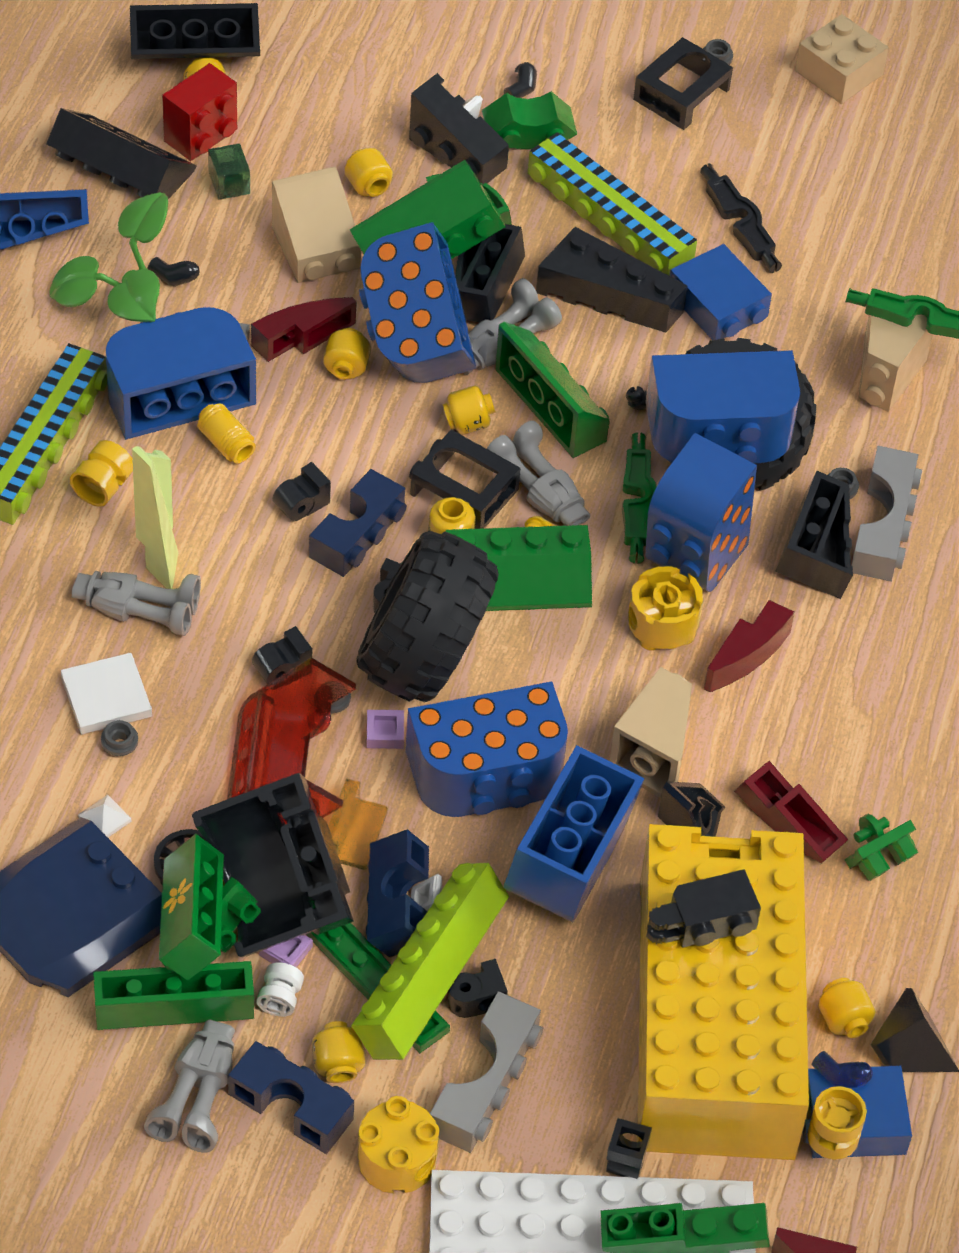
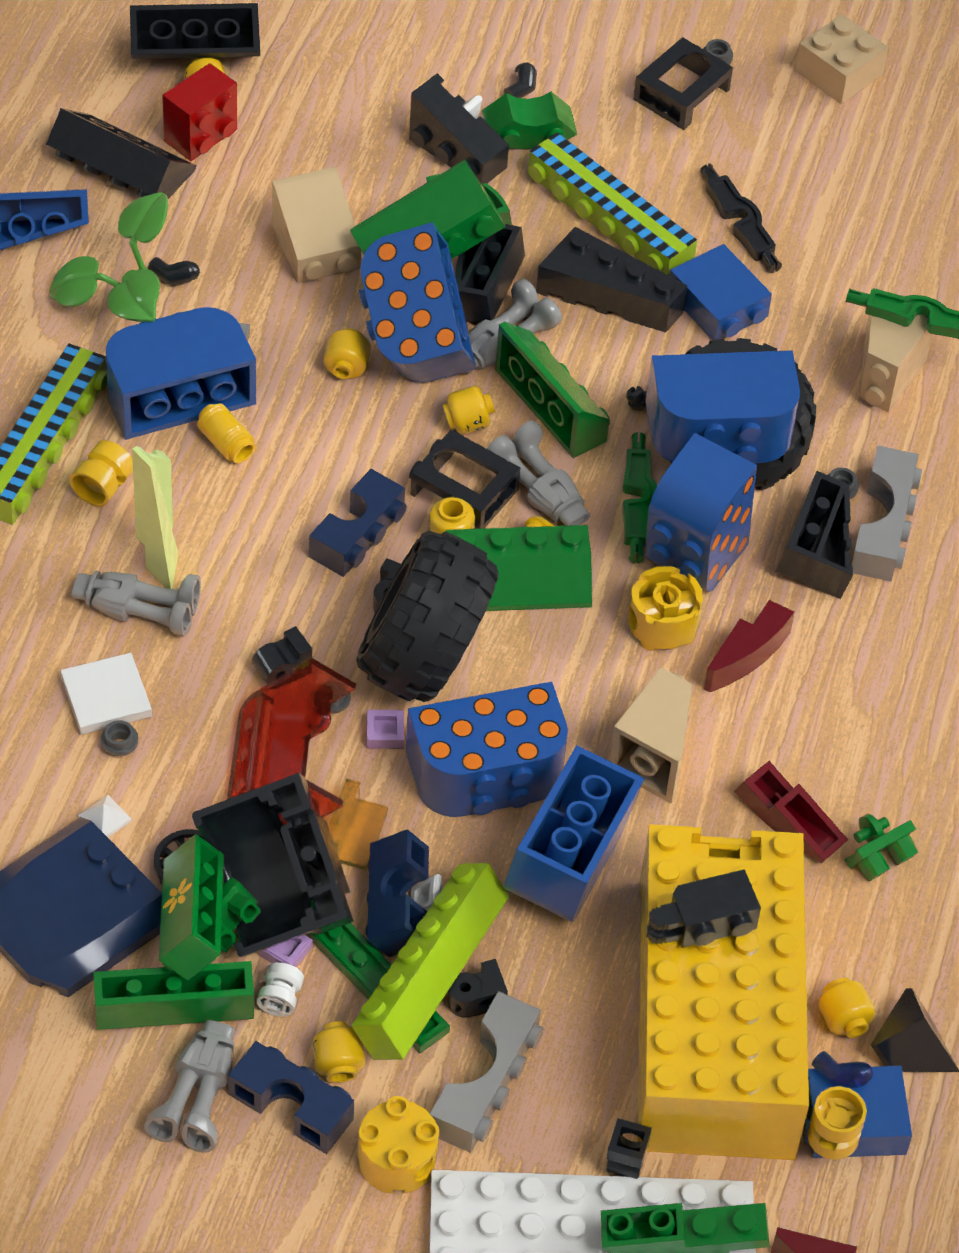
(229, 171): clear green brick -> none
(302, 326): dark red slope -> none
(304, 493): black leg -> none
(368, 172): yellow head -> none
(690, 806): black slope -> none

